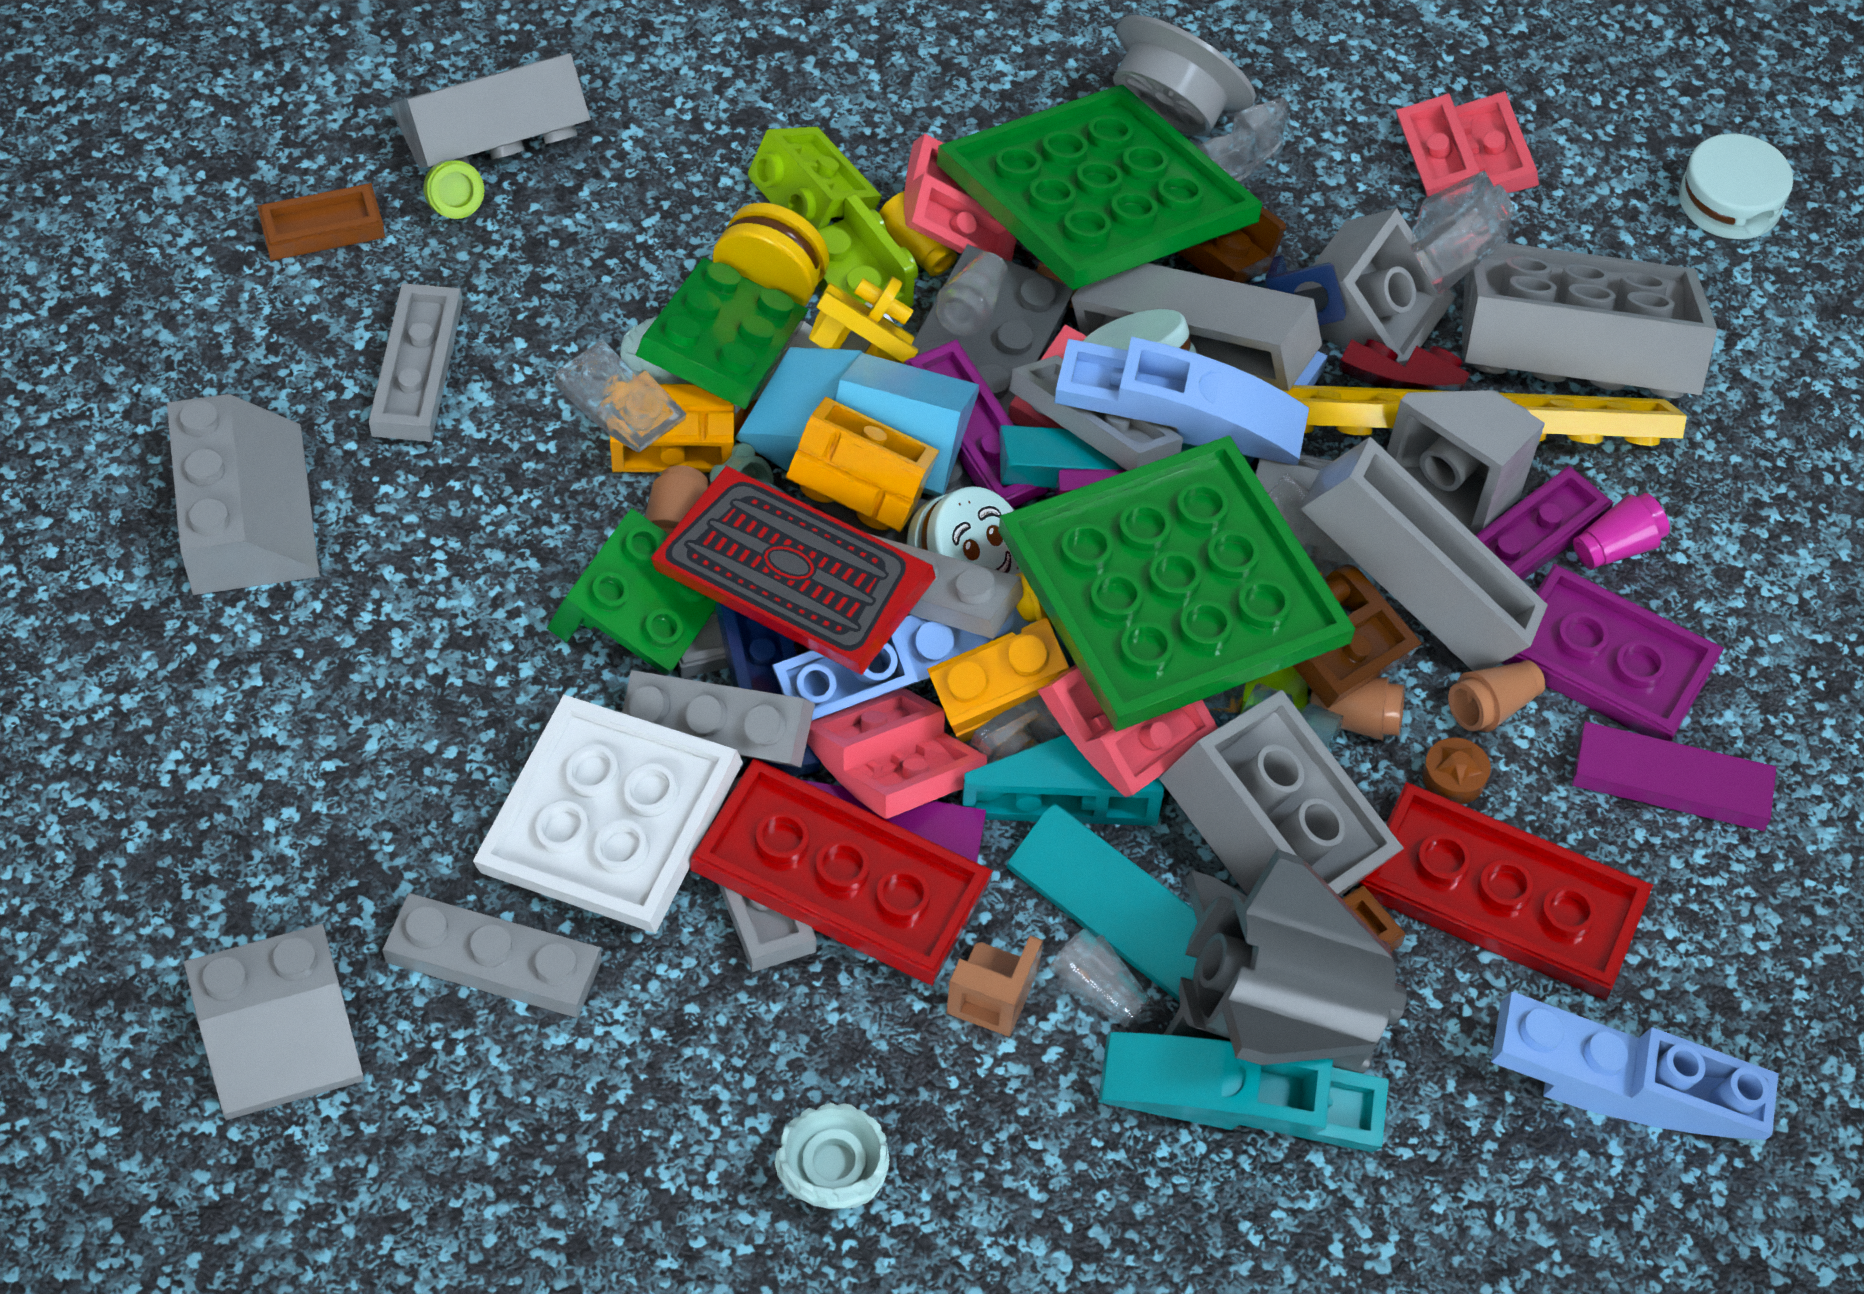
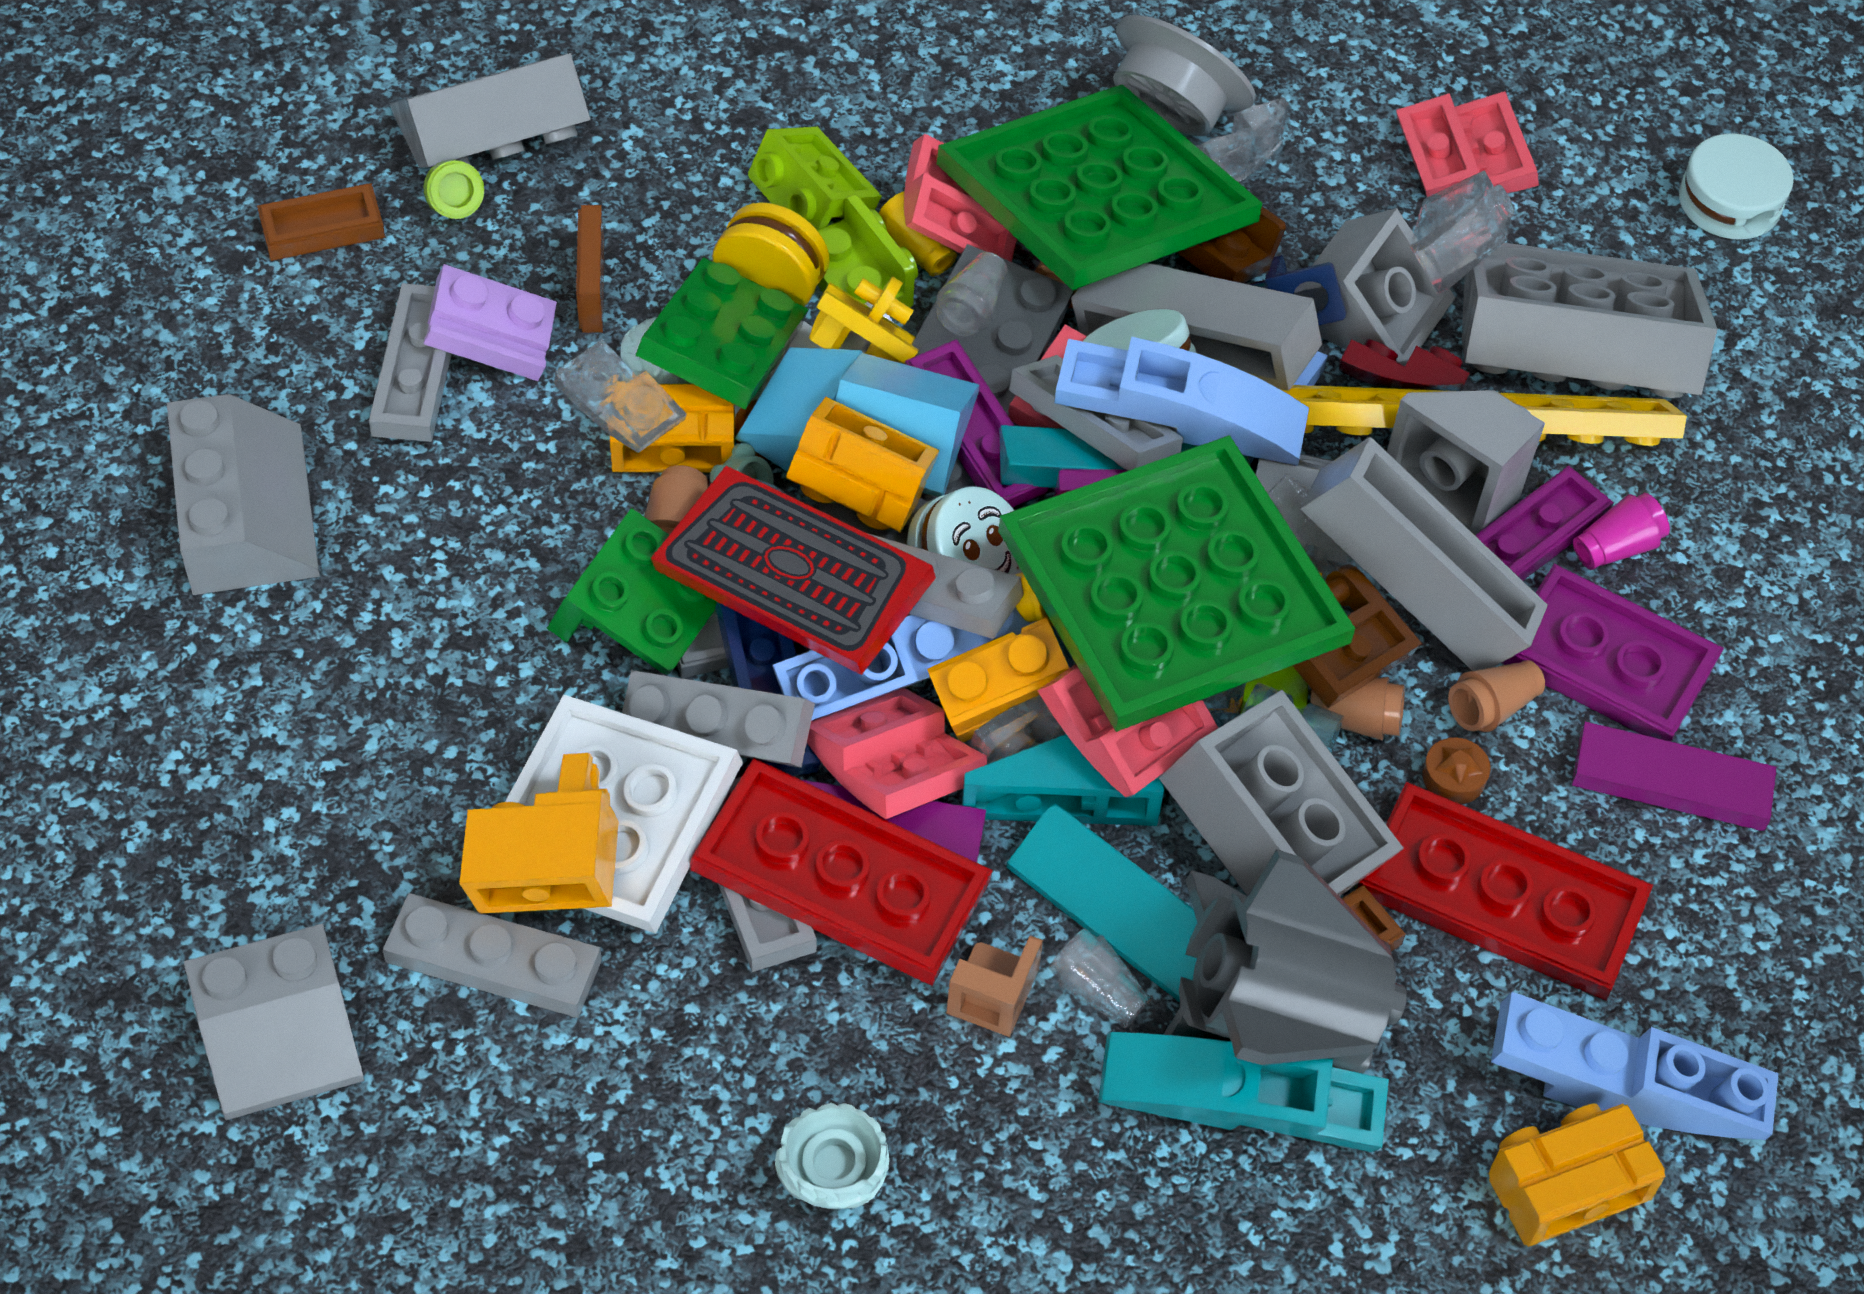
(490, 322): none -> lavender plate
(546, 852): none -> light orange hinge
(590, 269): none -> dark orange tile
(1575, 1172): none -> light orange brick

